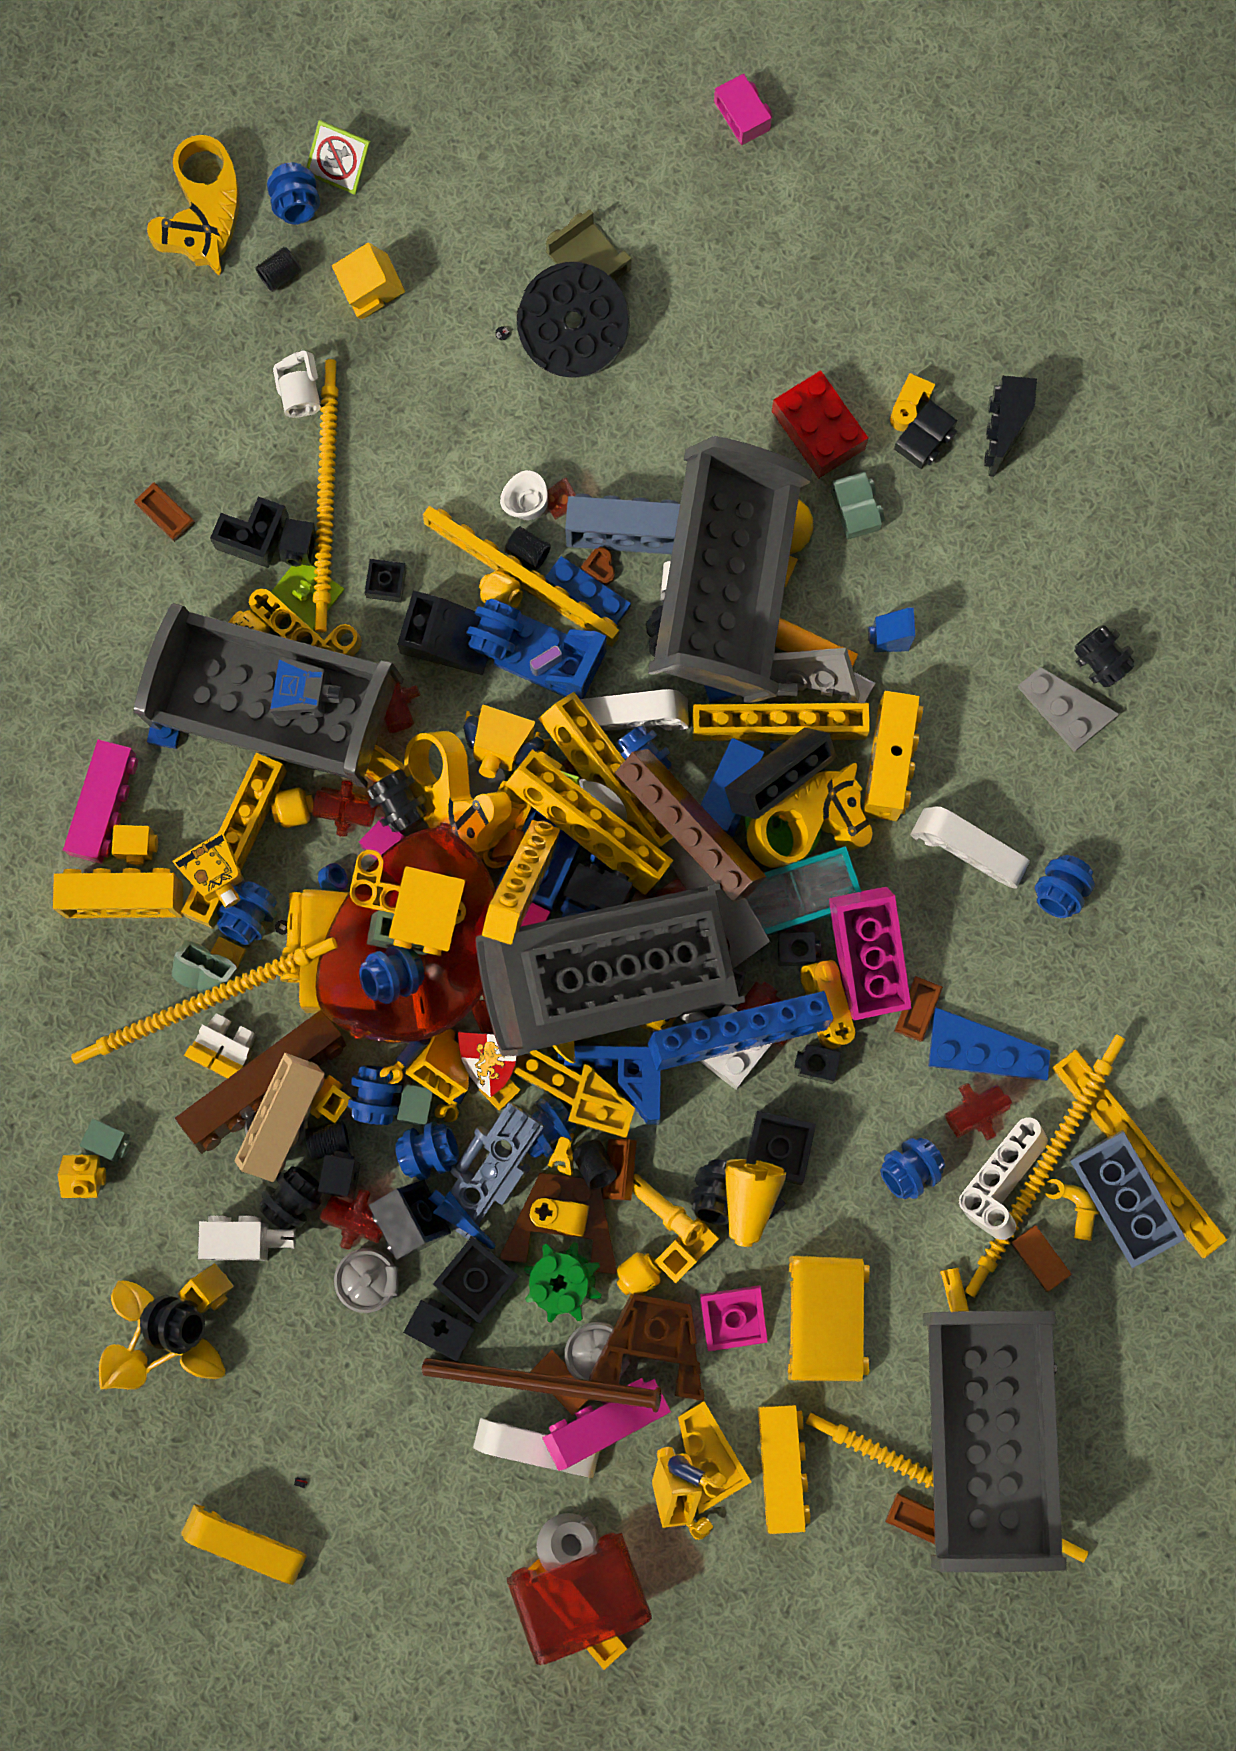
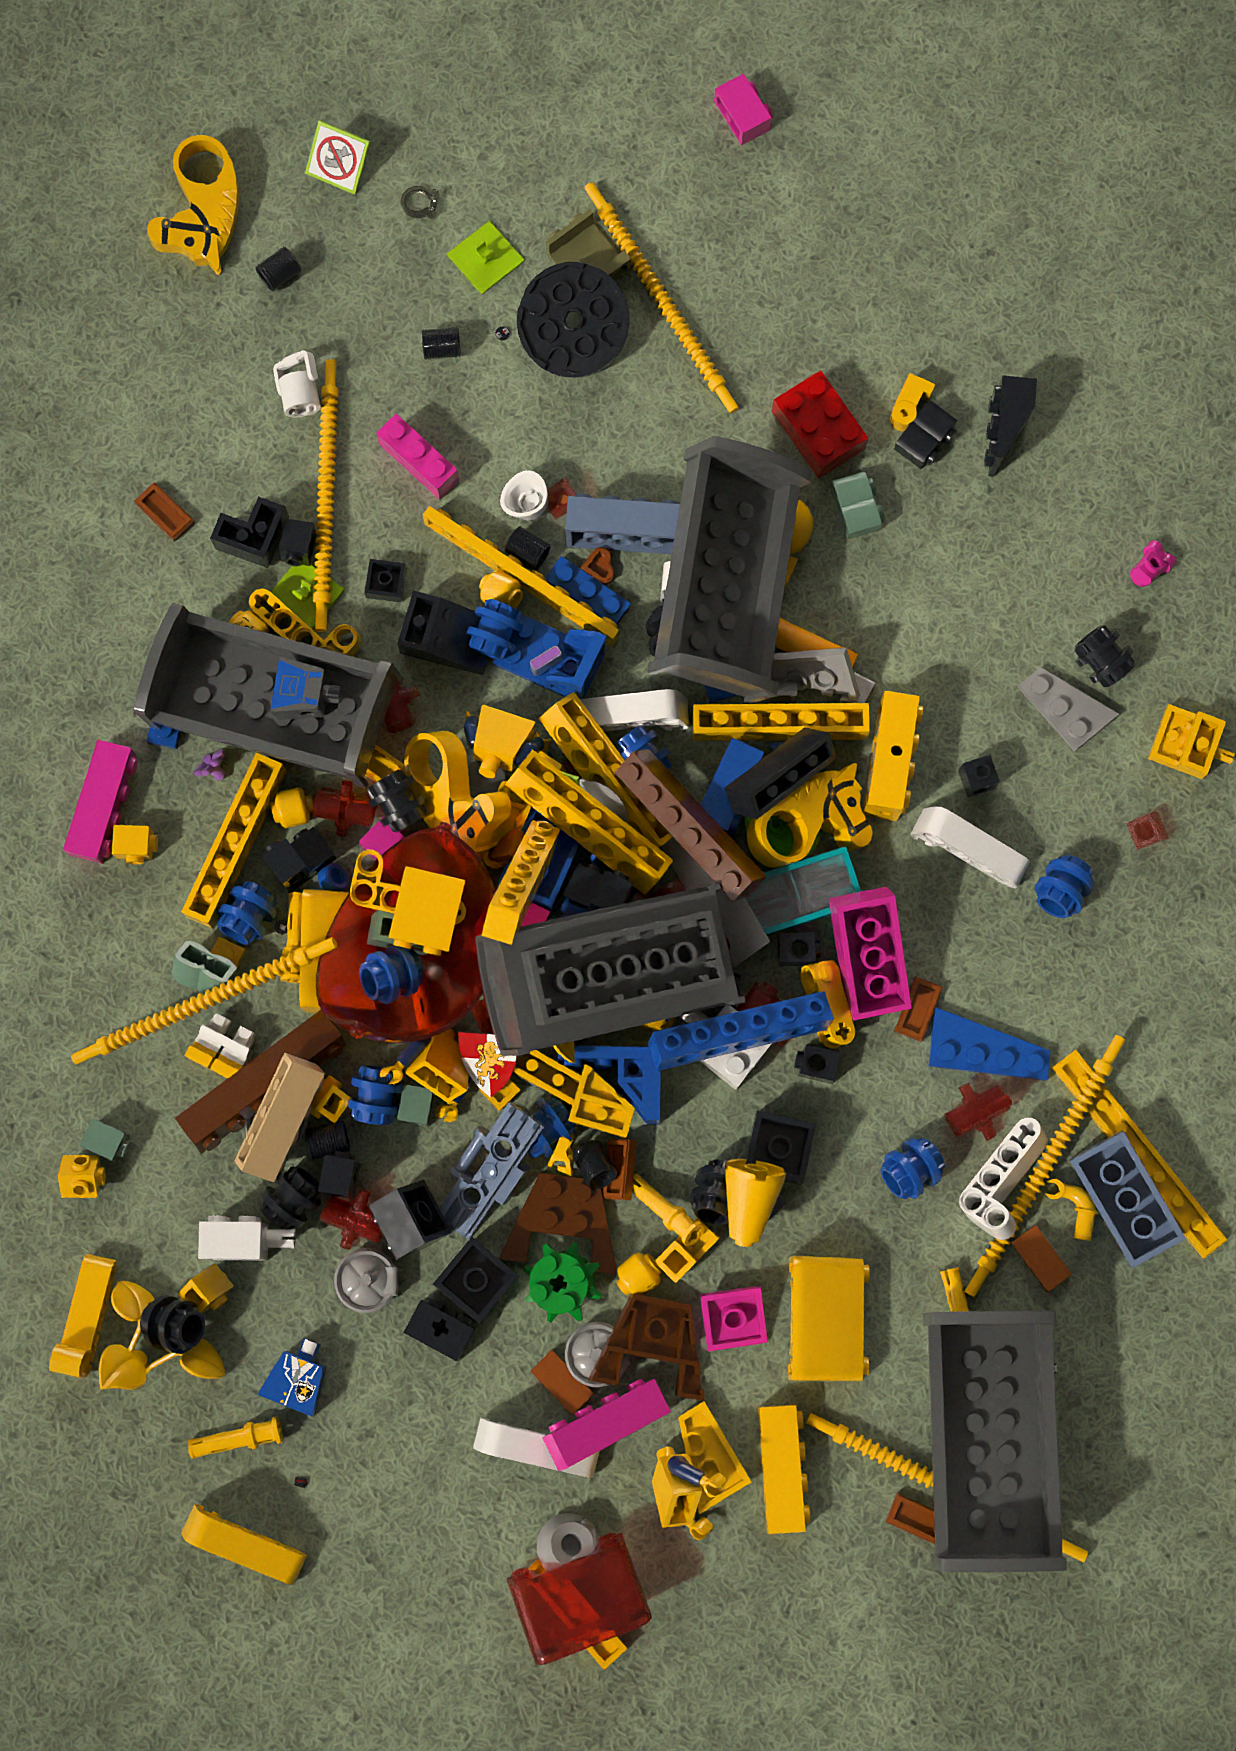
(84, 1317): none -> yellow beam
(118, 894): yellow brick -> none
(211, 765): none -> medium lavender plant
(212, 869): yellow torso -> none
(249, 1436): none -> yellow pin
(293, 193): blue piece -> none
(296, 1379): none -> blue torso
(299, 860): none -> black brick
(368, 279): yellow plate -> none
(418, 456): none -> dark pink brick
(424, 1151): blue piece -> none
(429, 211): none -> clear smoke piece
(441, 343): none -> black piece
(452, 1211): blue piece -> none
(485, 257): none -> lime piece
(542, 1383): reddish brown axle -> none
(566, 1216): yellow piece -> none
(716, 382): none -> yellow hose
(893, 631): blue slope -> none
(978, 776): none -> black brick
(1147, 830): none -> clear red slope
(1152, 564): none -> dark pink plate
(1189, 741): none -> yellow plate

